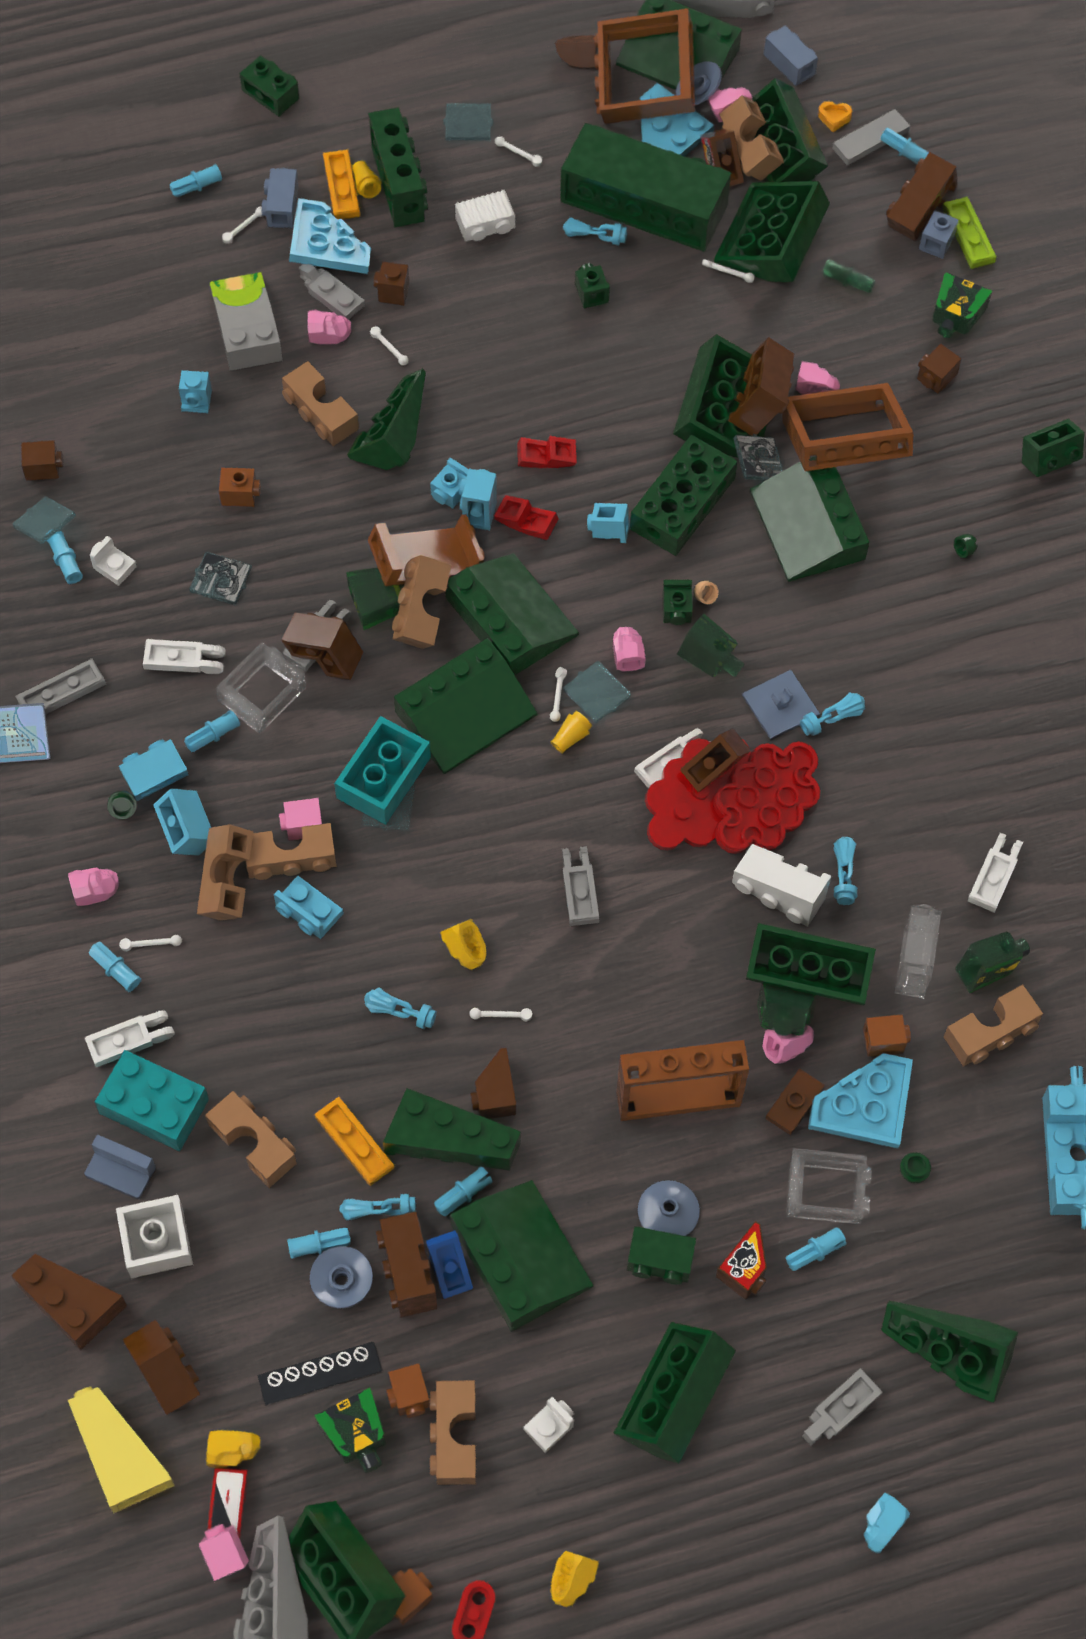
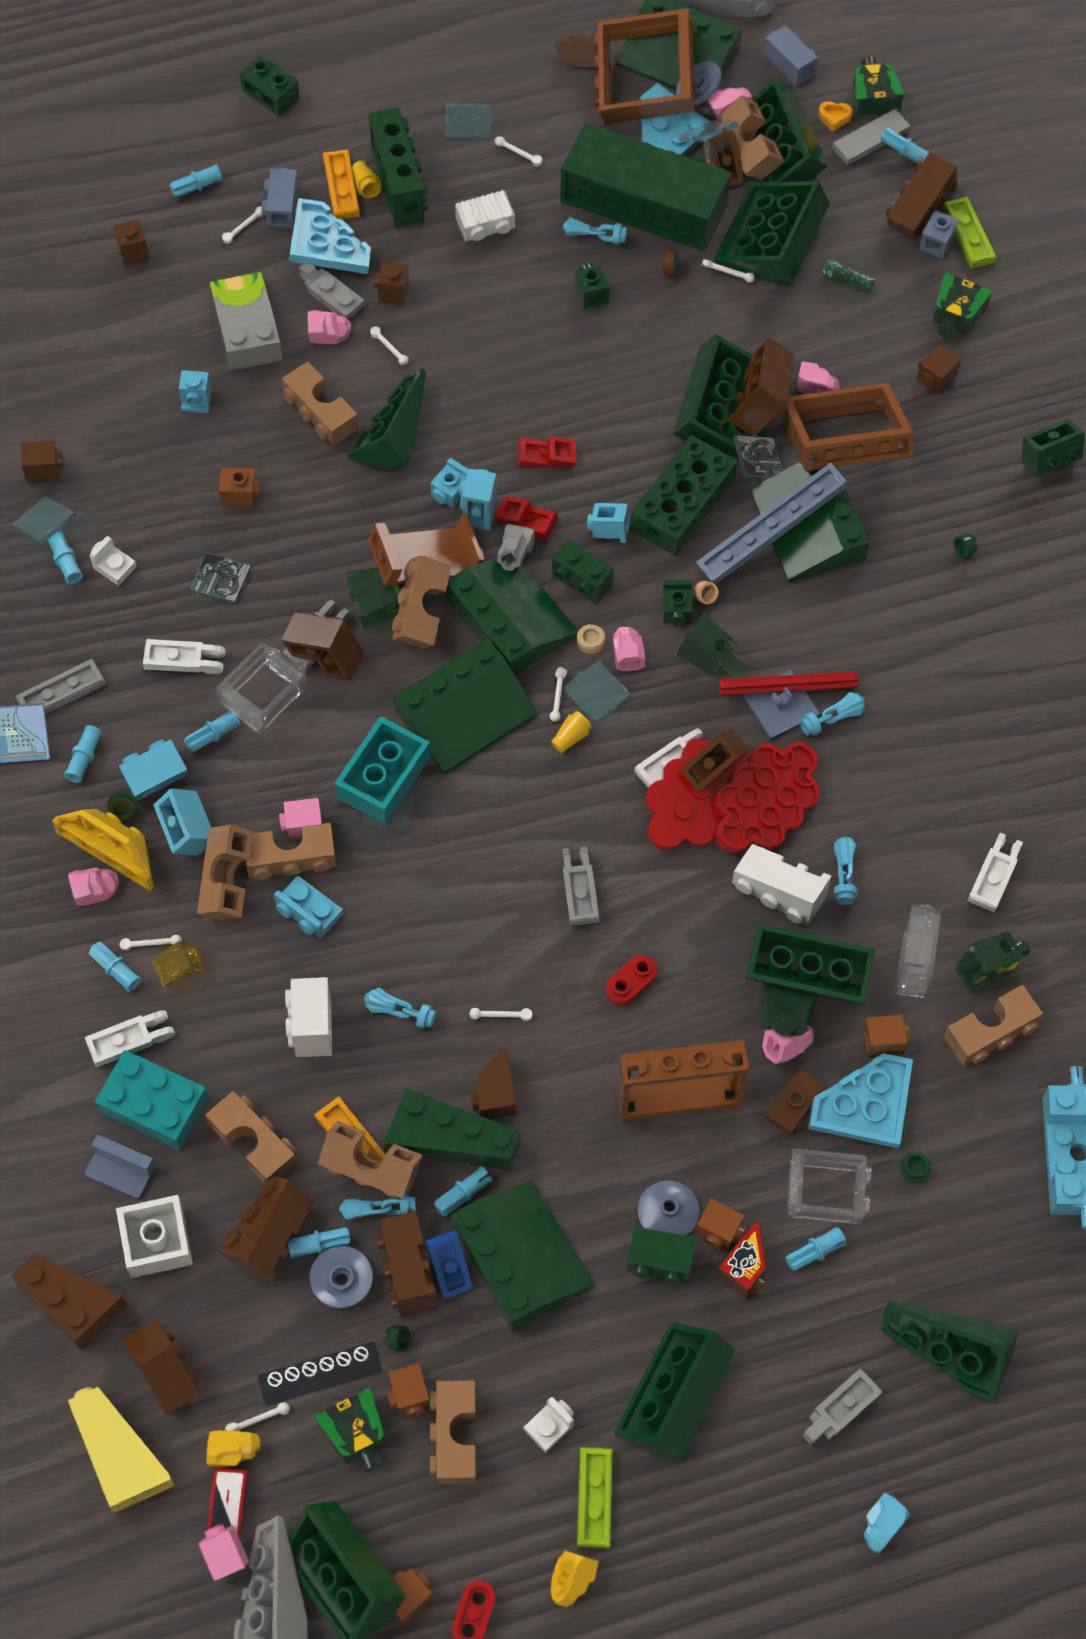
(83, 754): none -> medium azure pin
(109, 842): none -> yellow wedge
(131, 242): none -> reddish brown brick
(177, 963): none -> clear yellow bracket
(265, 1229): none -> reddish brown wedge
(283, 1408): none -> white hinge
(309, 1017): none -> white brick
(345, 1155): none -> medium nougat arch
(397, 1338): none -> dark green hinge
(465, 944): yellow rock -> none
(515, 544): none -> light grey piece
(582, 571): none -> dark green brick
(590, 639): none -> tan tile
(594, 1498): none -> lime tile
(632, 979): none -> red plate
(670, 262): none -> reddish brown tile
(708, 130): none -> clear light blue piece
(720, 1226): none -> dark orange brick
(772, 523): none -> sand blue plate
(794, 683): none -> red axle
(876, 88): none -> torso

